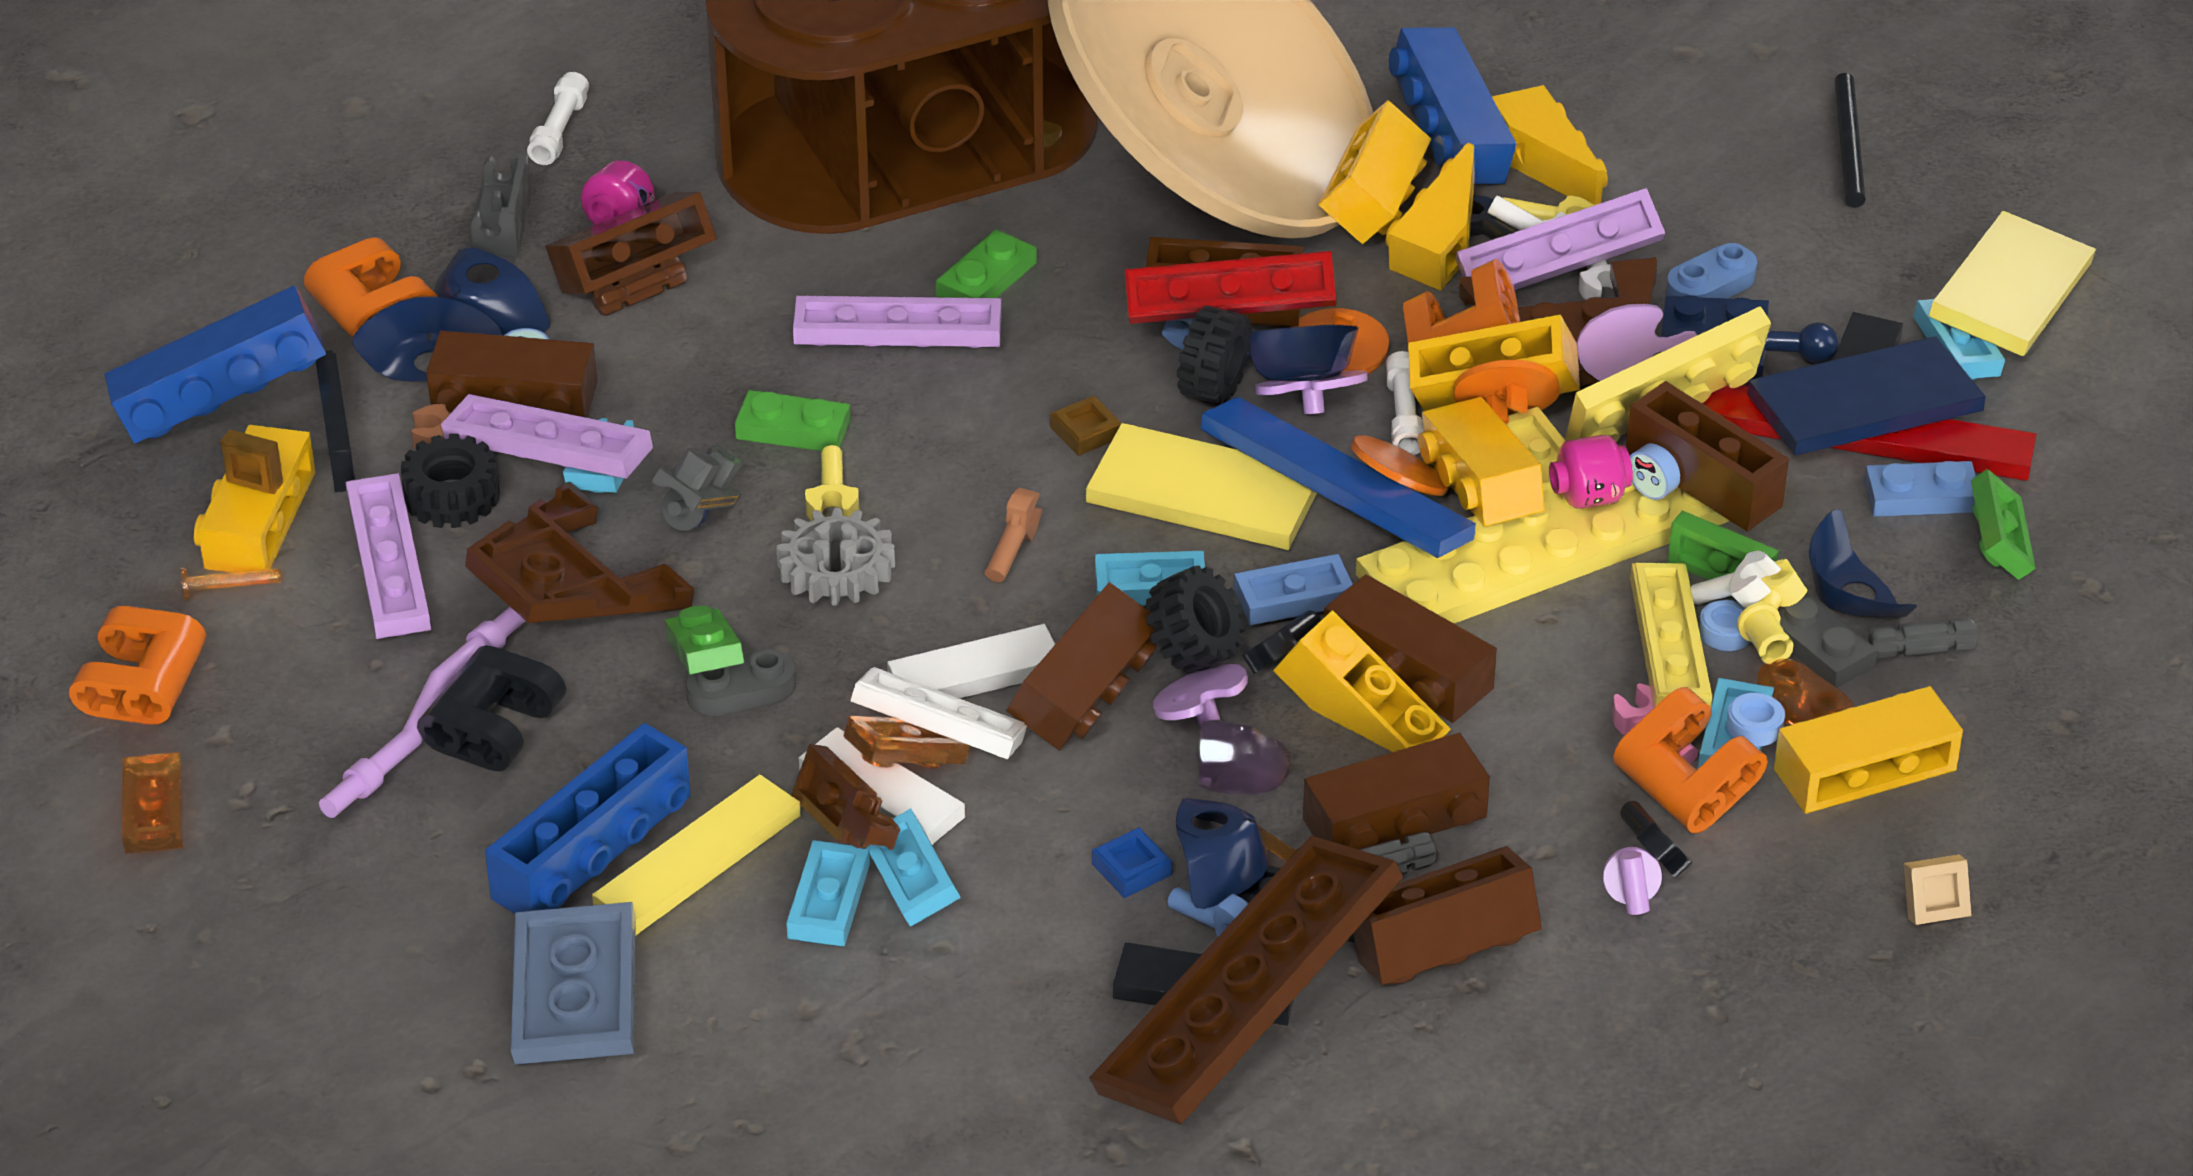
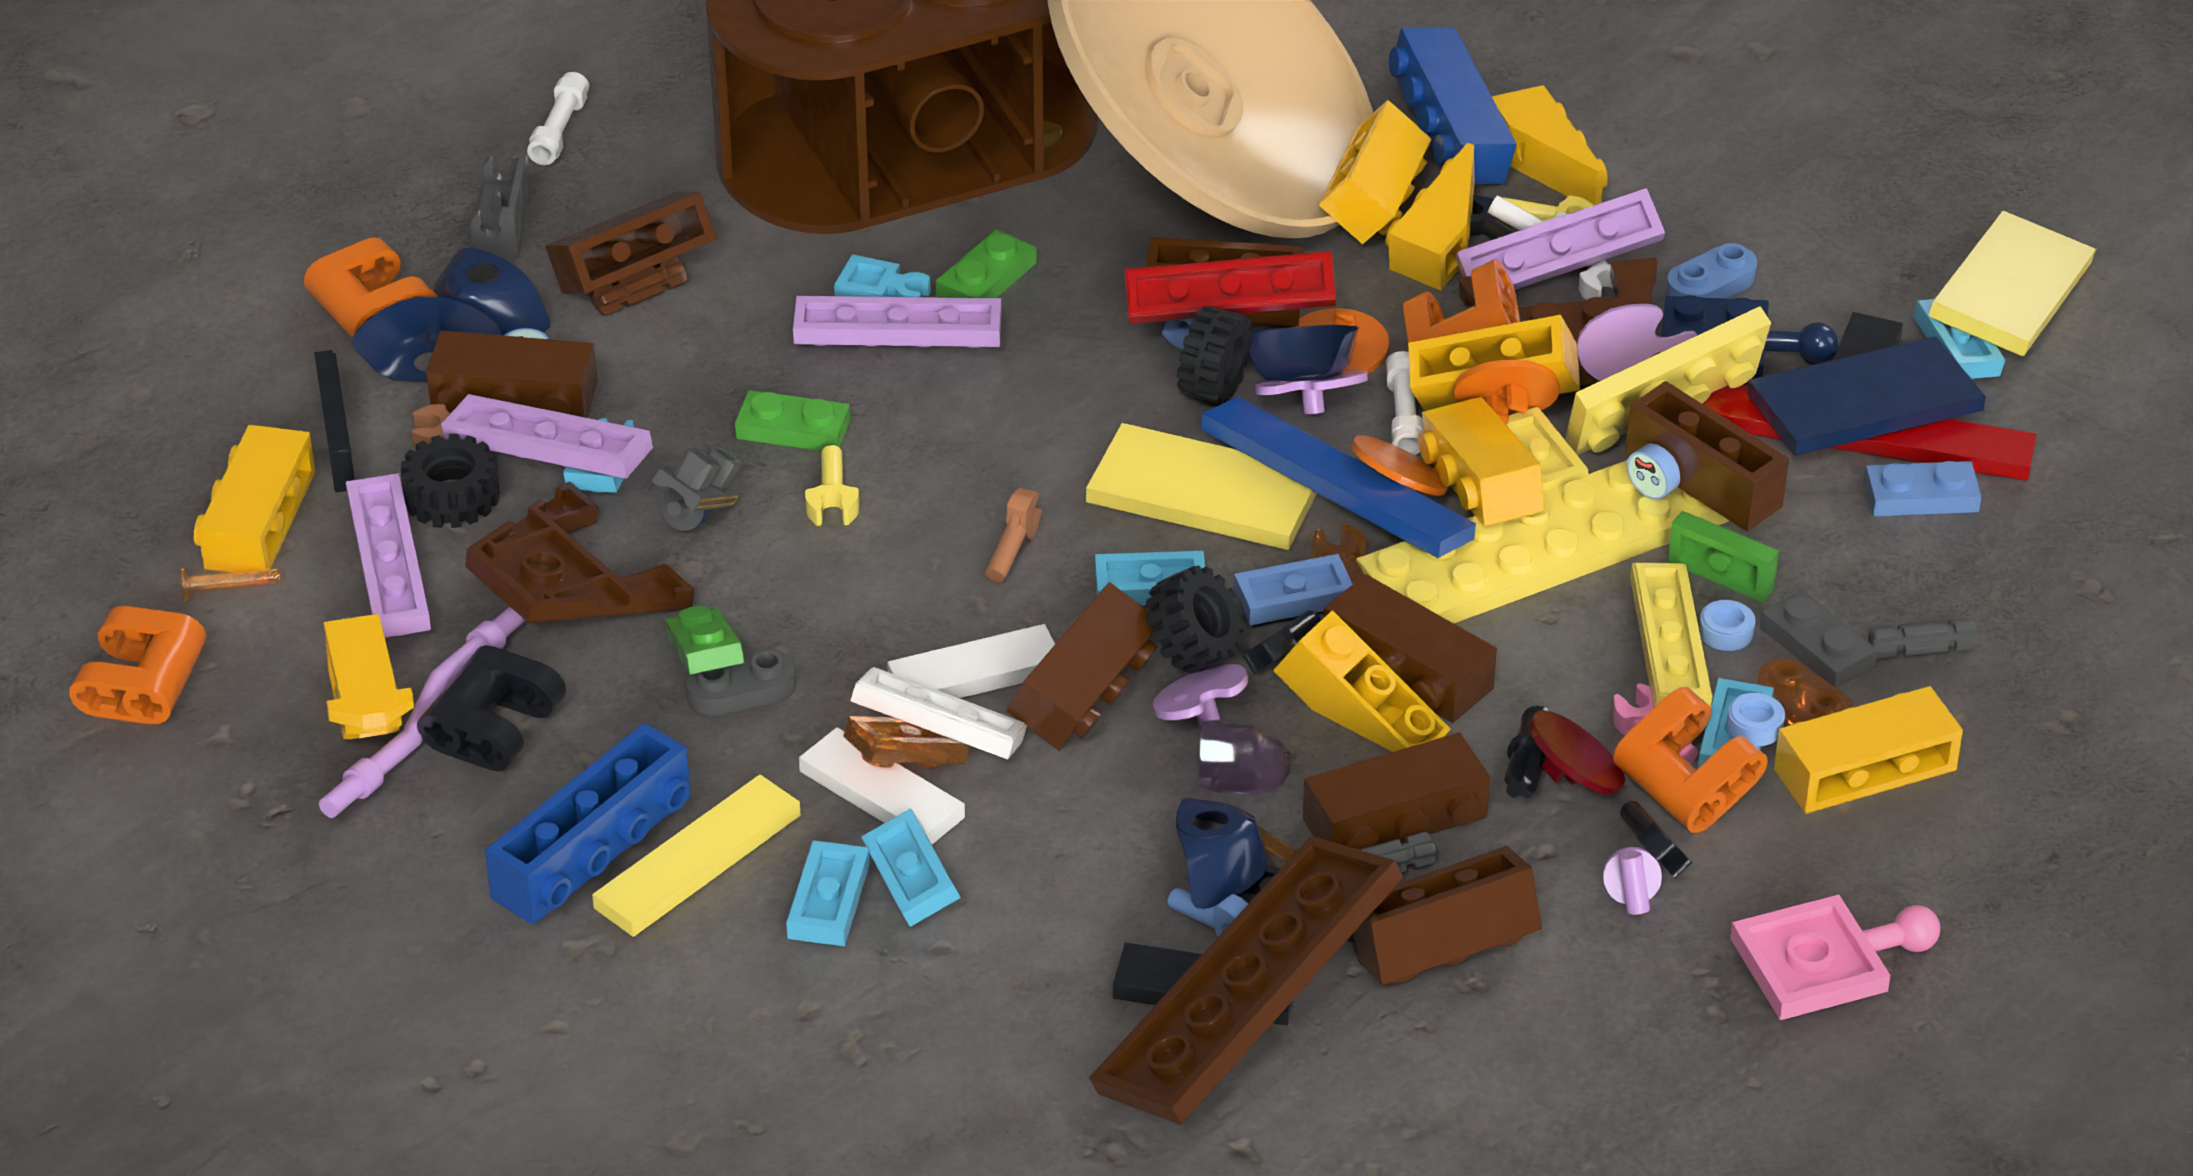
(152, 802): clear orange plate -> none
(215, 365): blue brick -> none
(251, 461): pearl gold tile -> none
(363, 679): none -> yellow piece
(573, 983): sand blue plate -> none
(616, 190): dark pink head -> none
(807, 556): light grey gear -> none
(842, 801): reddish brown hinge -> none
(879, 278): none -> medium azure plate
(1085, 425): pearl gold tile -> none
(1131, 862): blue tile -> none
(1352, 547): none -> clear orange bar
(1525, 759): none -> black axle
(1574, 754): none -> dark red piece
(1591, 471): dark pink head -> none
(1743, 584): white bar -> none
(1761, 620): light yellow piece -> none
(1820, 955): none -> bright pink plate
(1837, 565): dark blue piece -> none
(1849, 140): black bar -> none
(1937, 889): tan tile -> none
(2002, 525): bright green plate -> none

